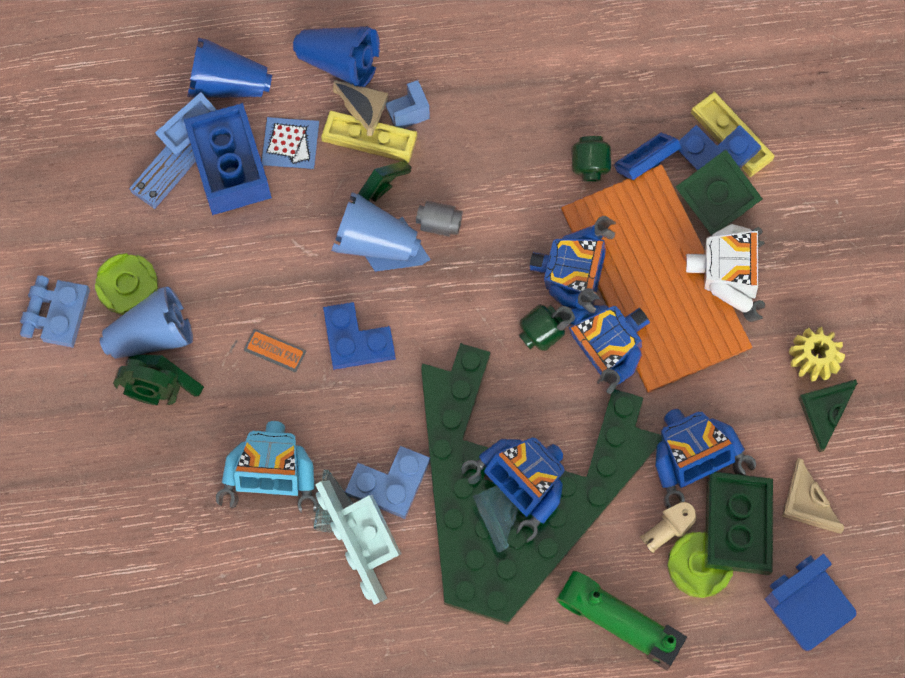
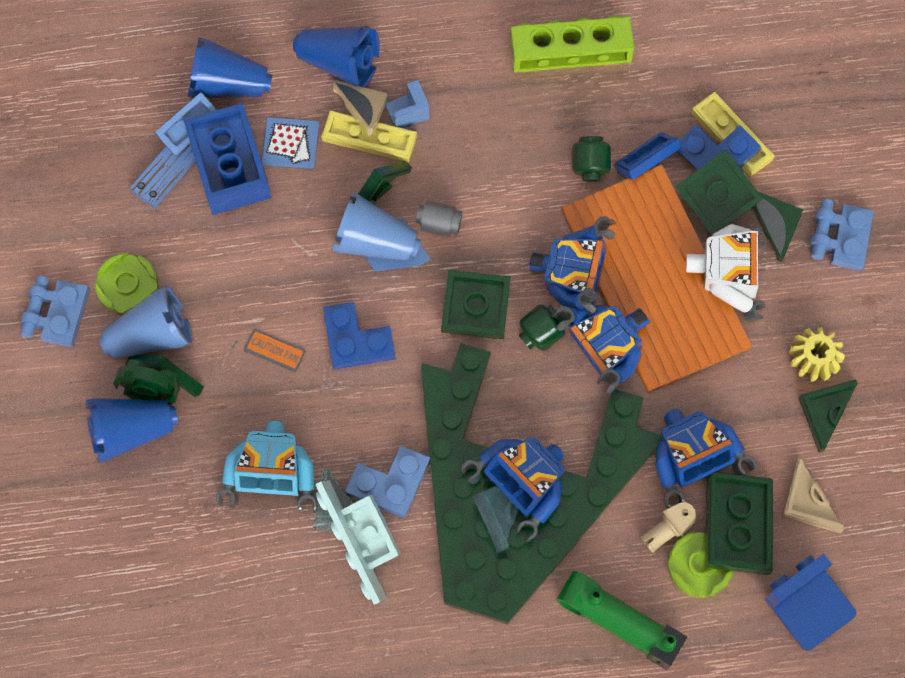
(127, 424): none -> blue cone
(475, 304): none -> dark green plate
(561, 55): none -> lime brick
(778, 222): none -> tile
(852, 235): none -> medium blue plate

